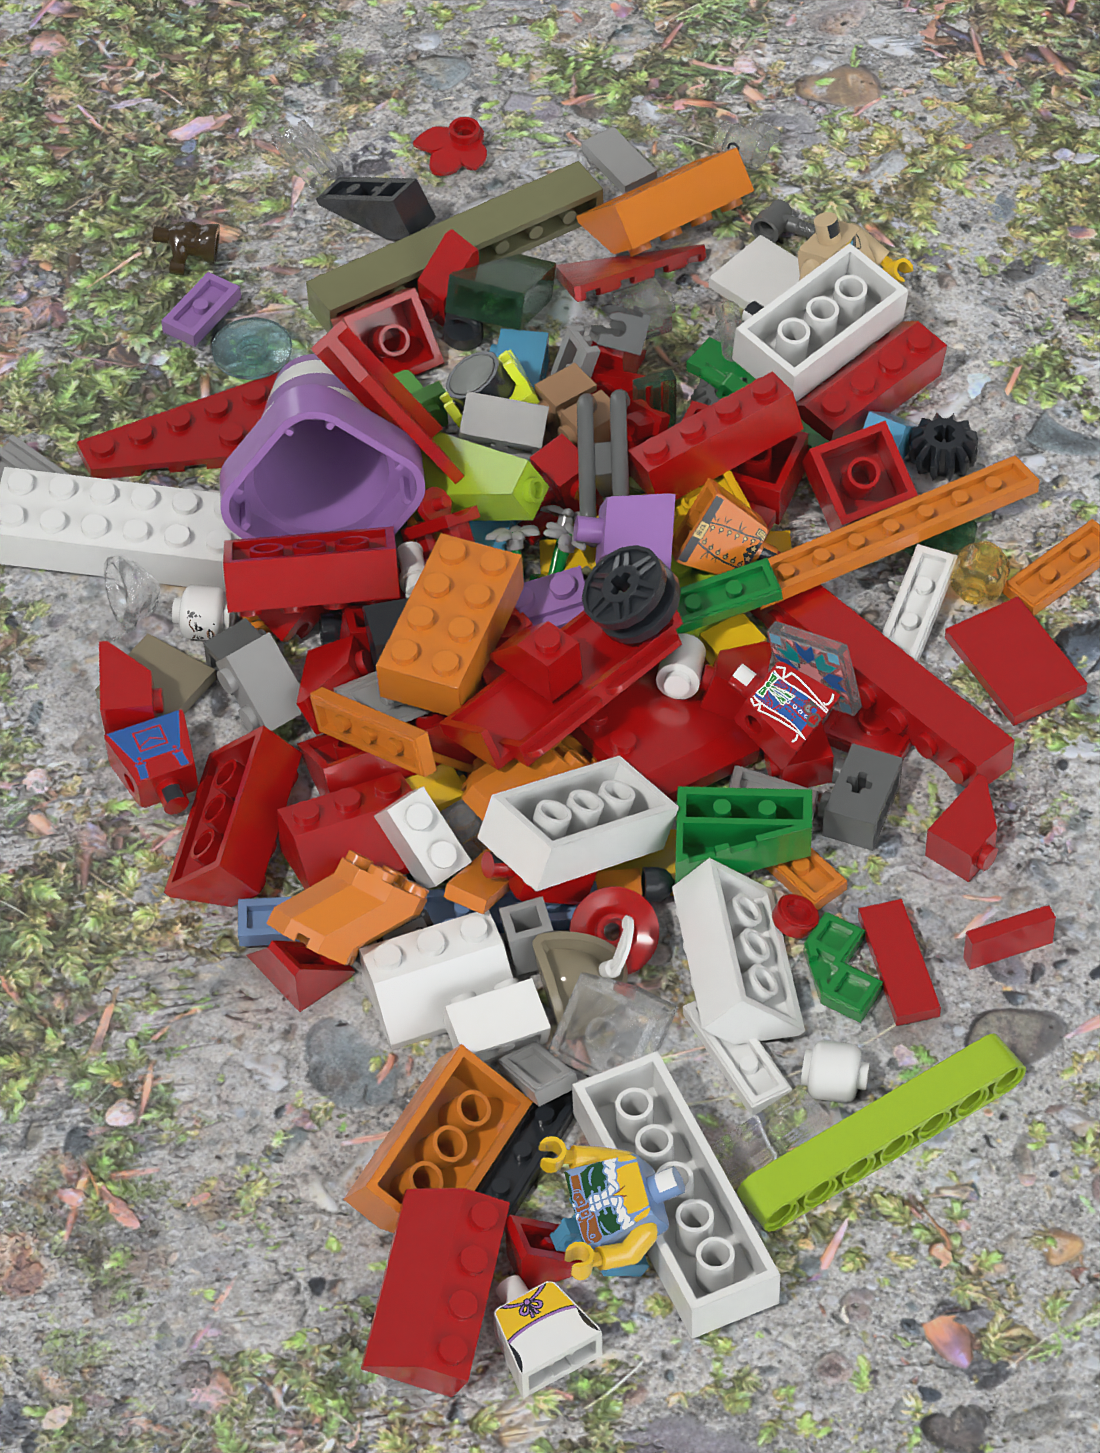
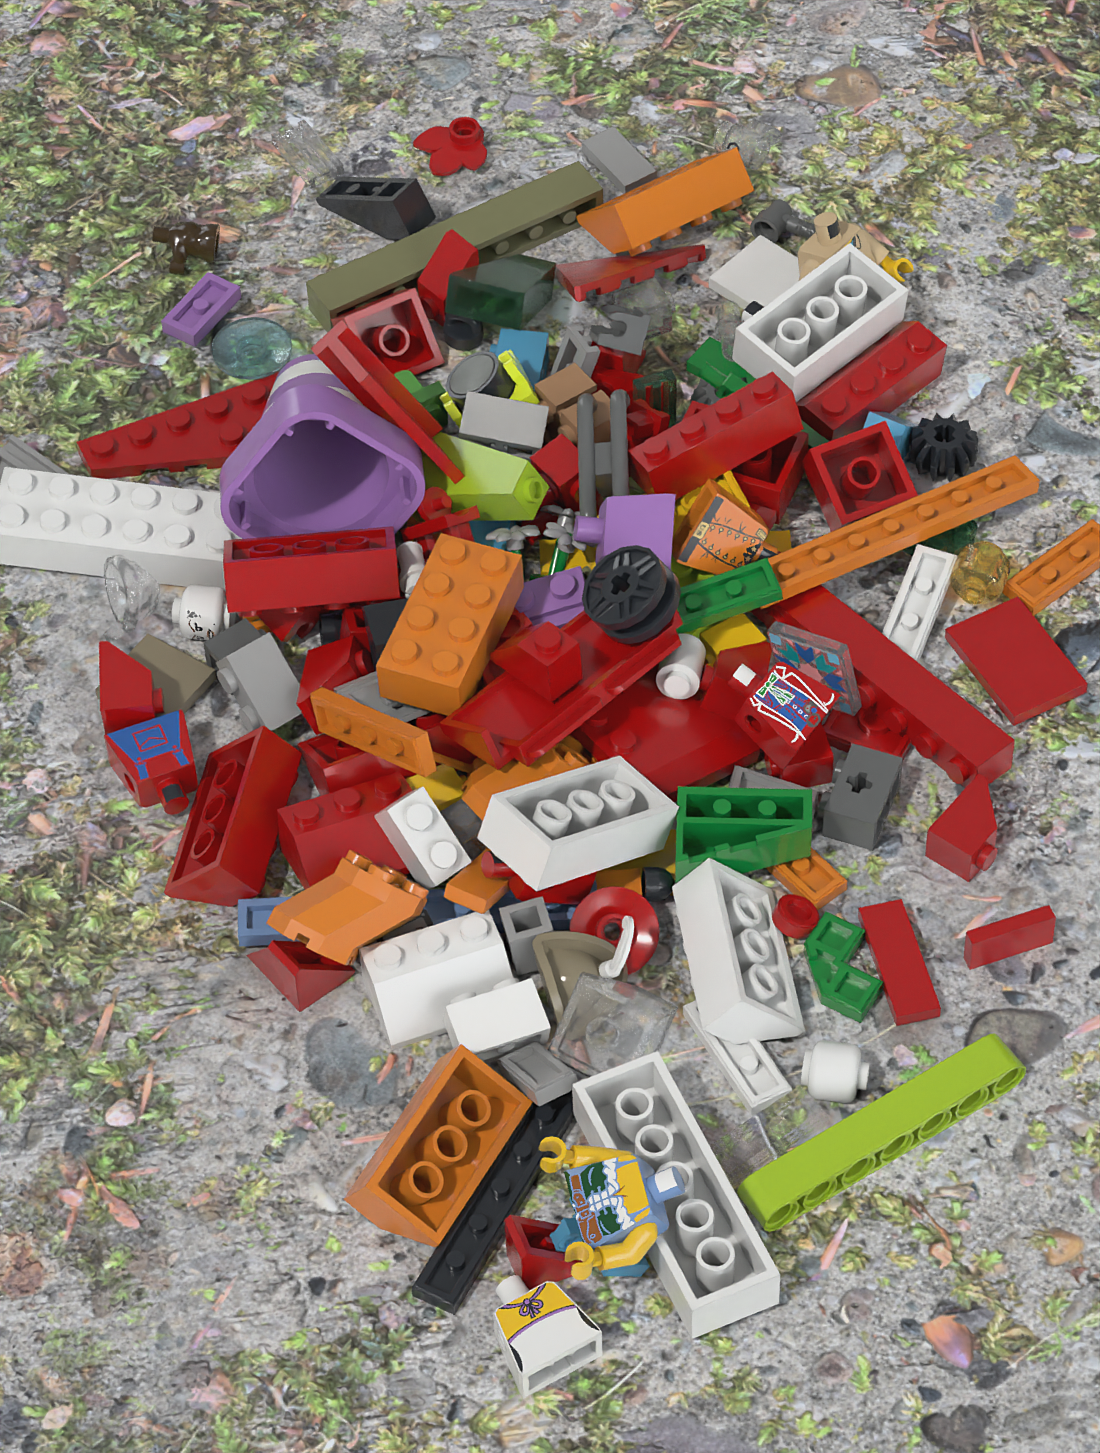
(435, 1288): red slope -> none

